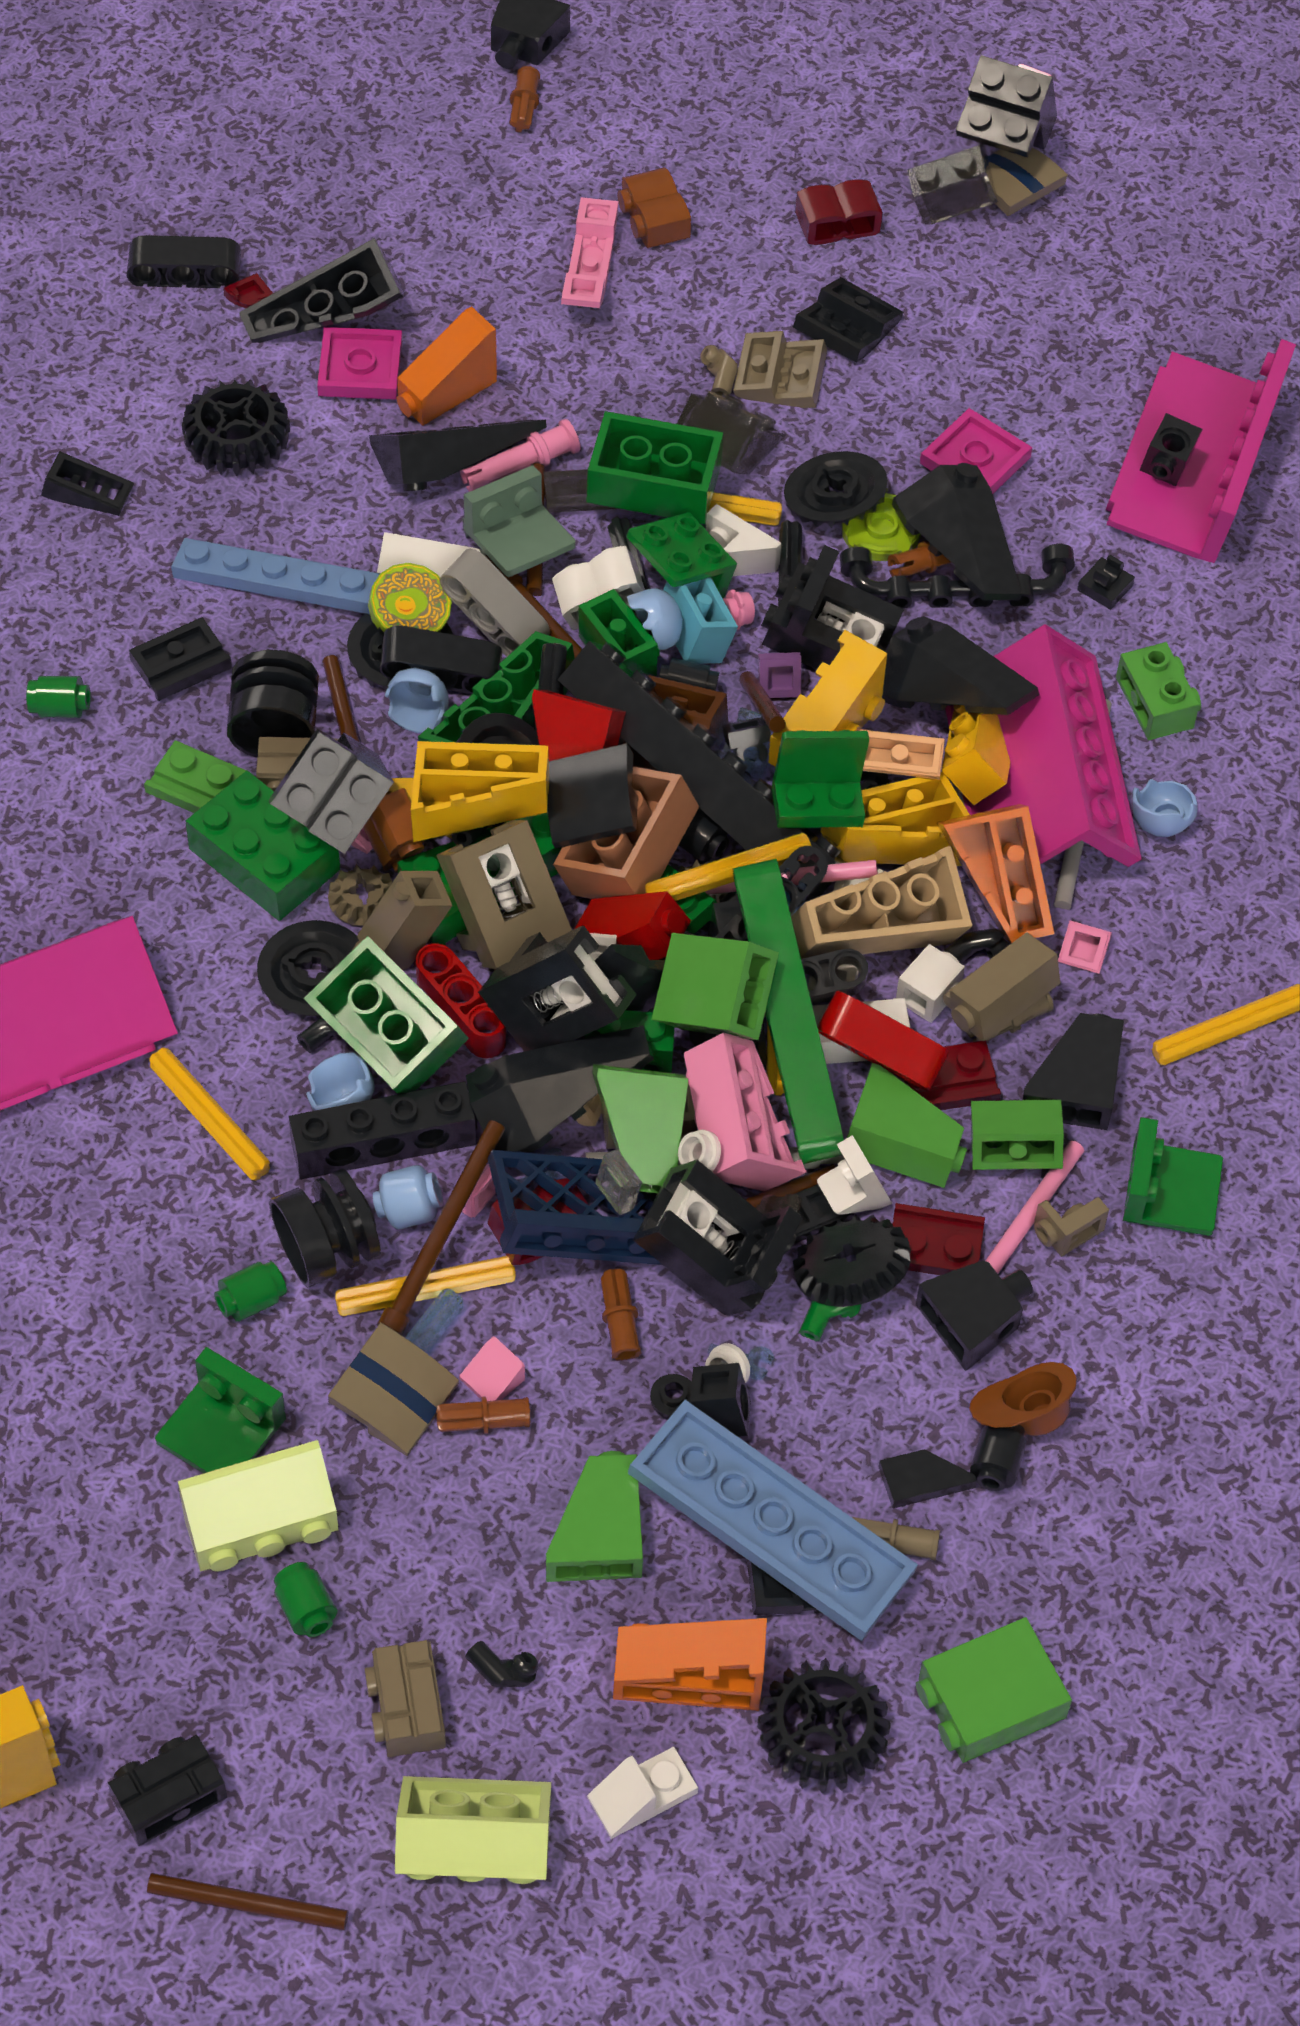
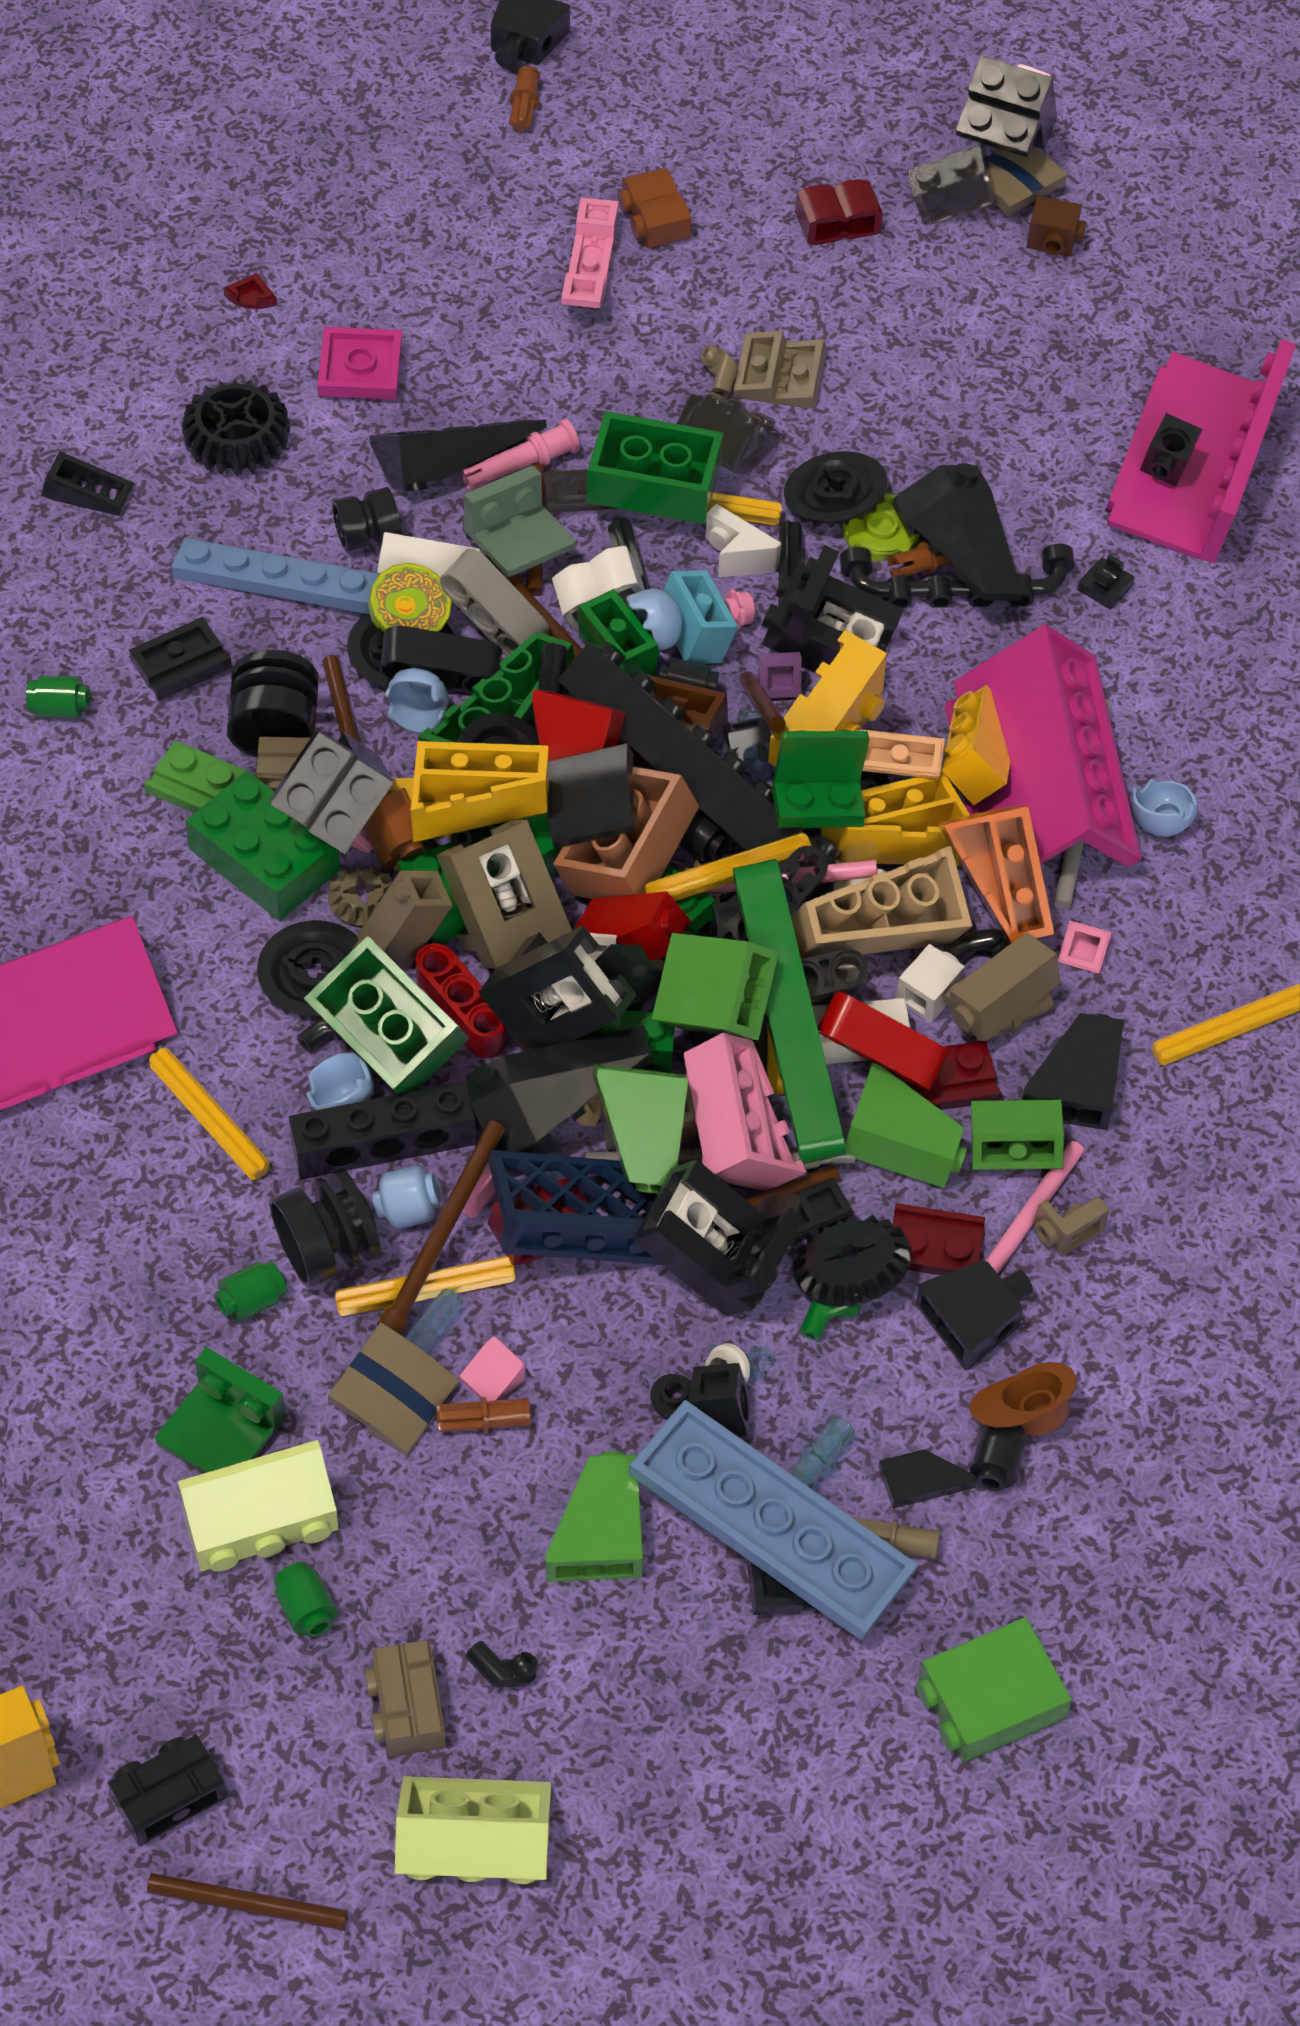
(183, 261): black beam -> none
(330, 295): black wedge -> none
(366, 519): none -> black wheel
(450, 368): orange slope -> none
(618, 1182): clear tile -> none
(620, 1315): dark orange axle -> none
(641, 1791): white slope -> none
(683, 551): green bracket -> none
(692, 1663): orange wedge -> none
(701, 1146): white plate -> none
(819, 1456): none -> clear light blue pin
(848, 319): black slope -> none
(851, 1701): black gear -> none
(853, 1183): white slope -> none
(945, 668): black wedge -> none
(979, 443): dark pink plate -> none
(1055, 226): none -> reddish brown brick
(1158, 690): bright green brick -> none
(1171, 1184): green bracket -> none

